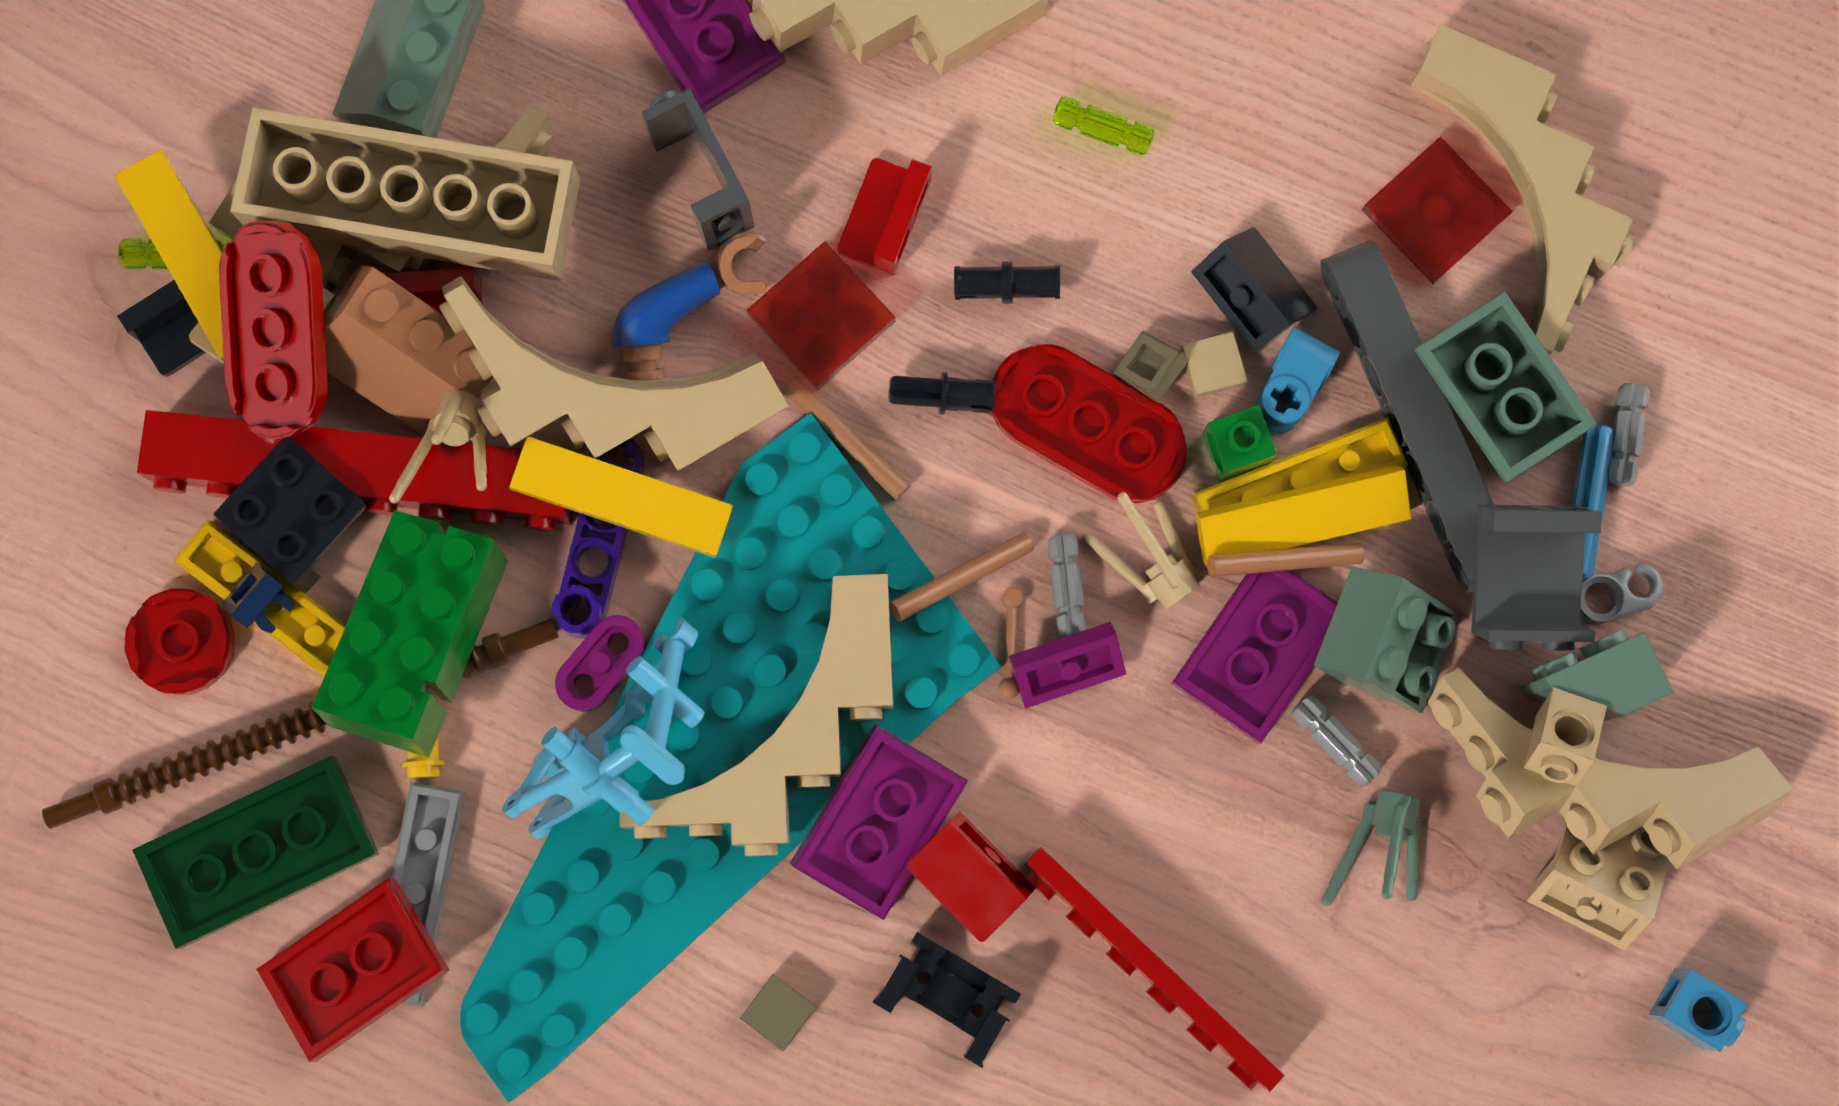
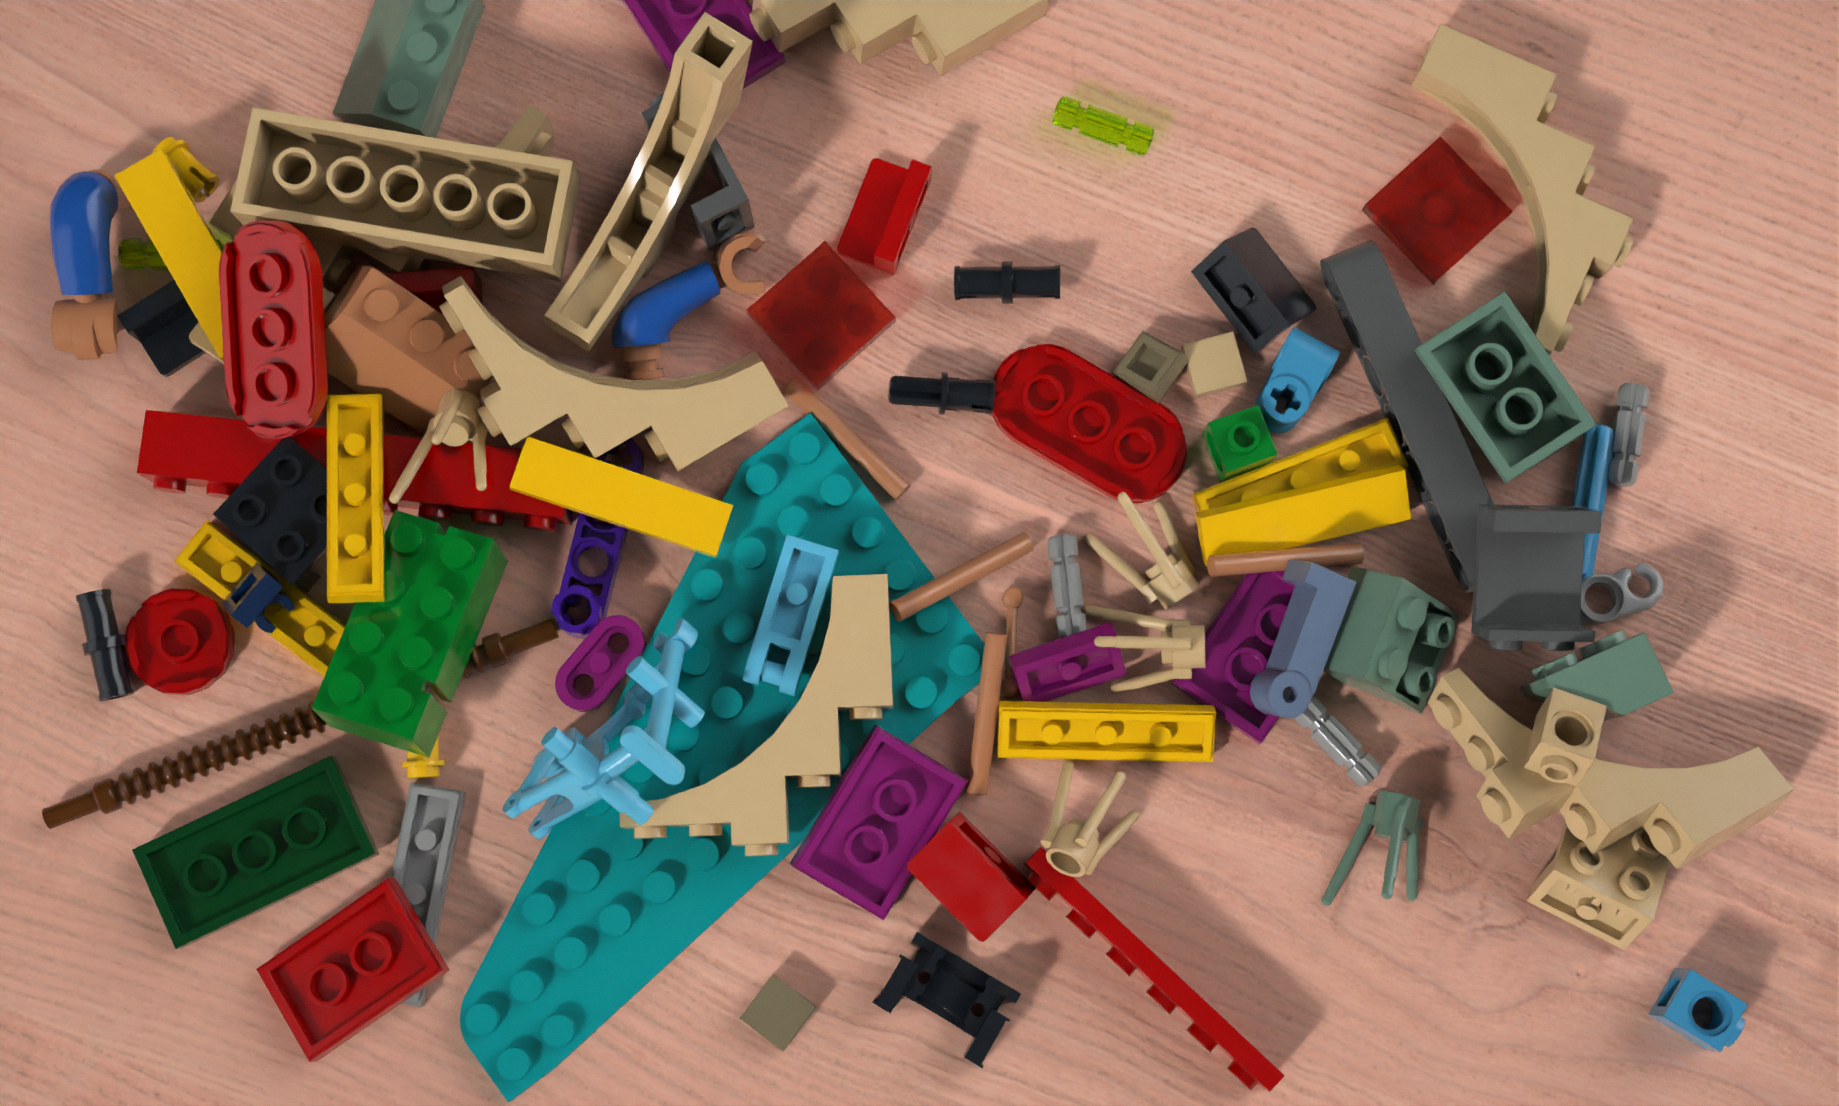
(81, 254): none -> blue piece
(104, 644): none -> black pin
(190, 170): none -> yellow pin
(355, 499): none -> yellow tile
(696, 105): none -> tan arch
(791, 613): none -> medium azure plate
(986, 713): none -> nougat bar
(1075, 845): none -> tan plant
(1106, 731): none -> yellow tile
(1179, 645): none -> tan plant
(1302, 640): none -> sand blue leg

